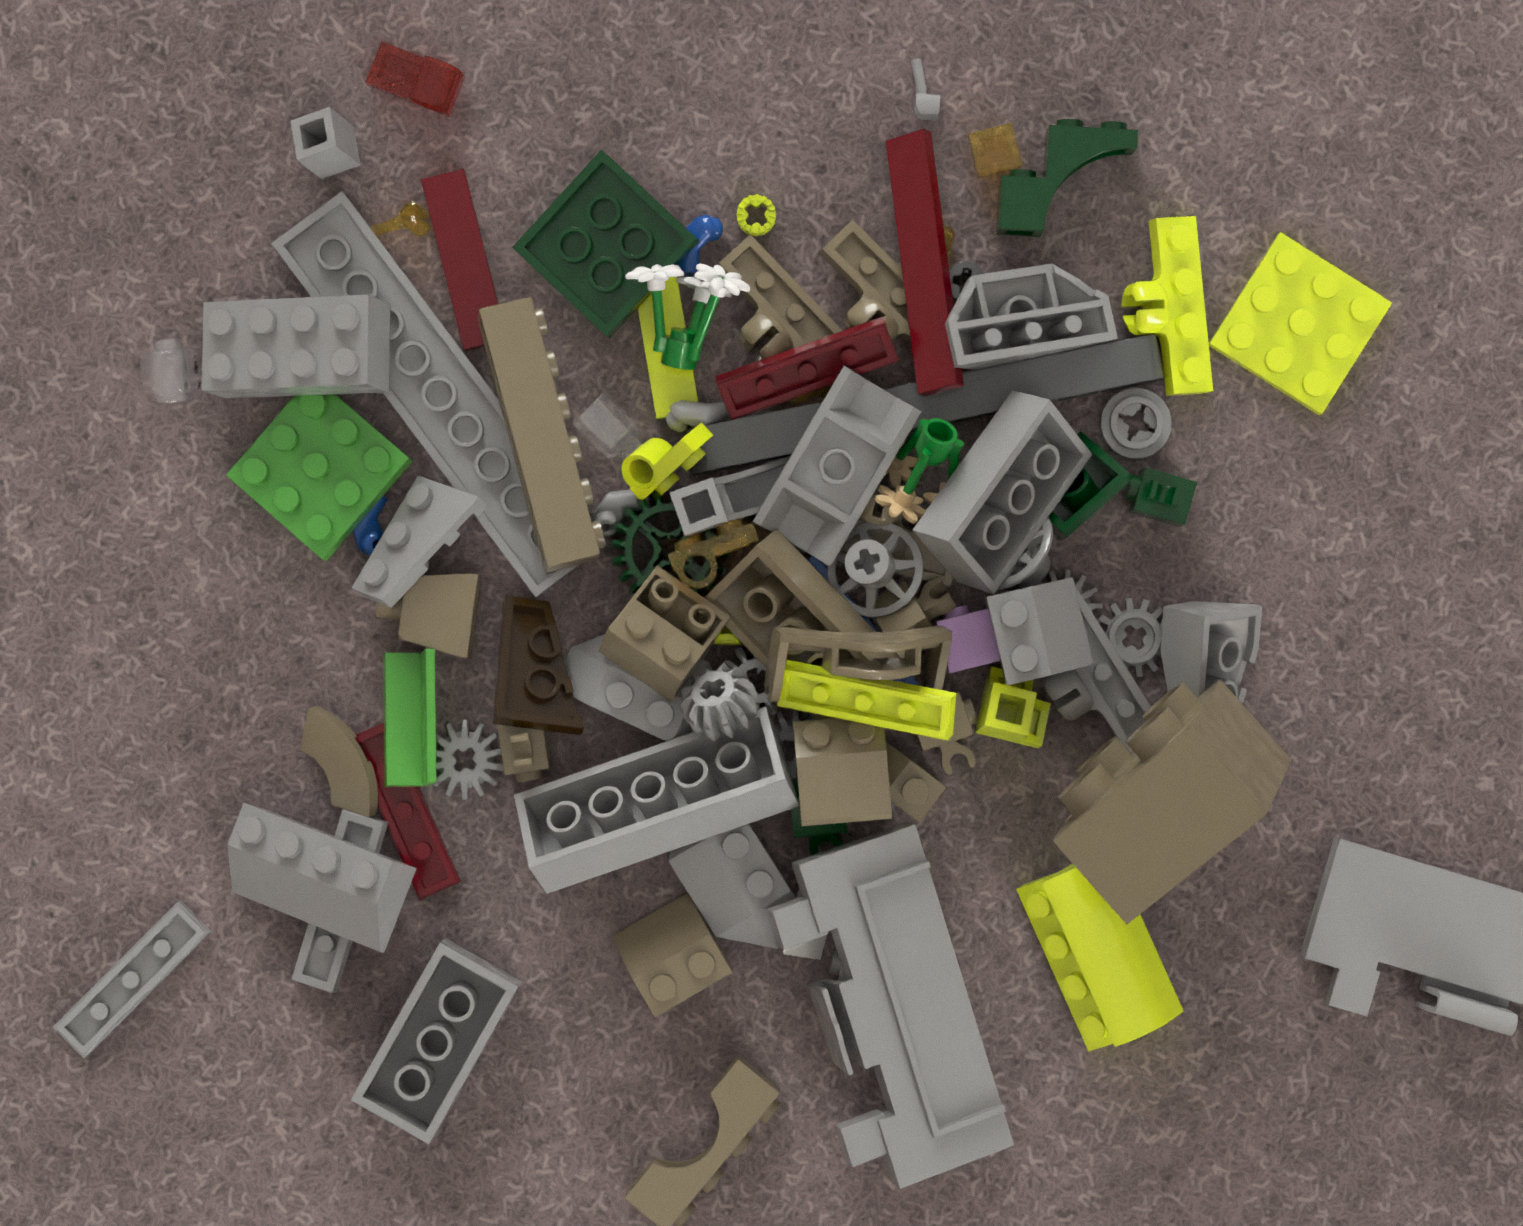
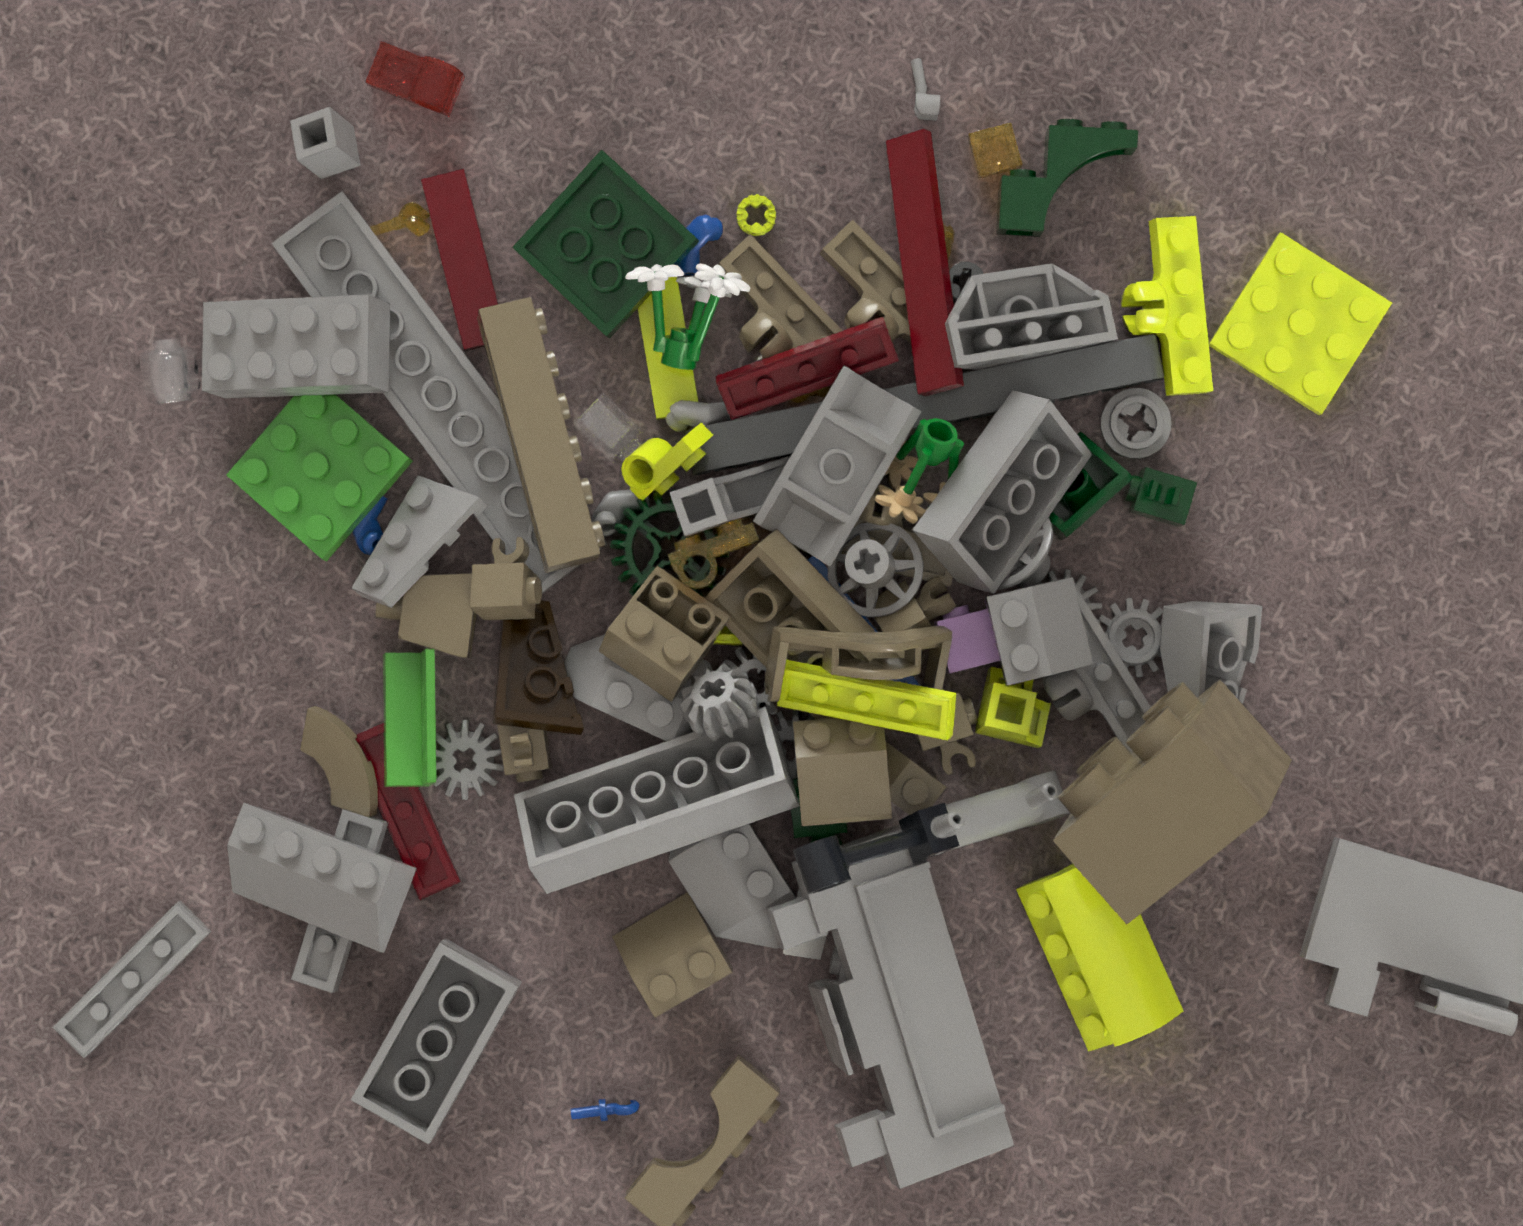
(506, 587): none -> dark tan brick
(604, 1110): none -> blue hand
(938, 830): none -> piece

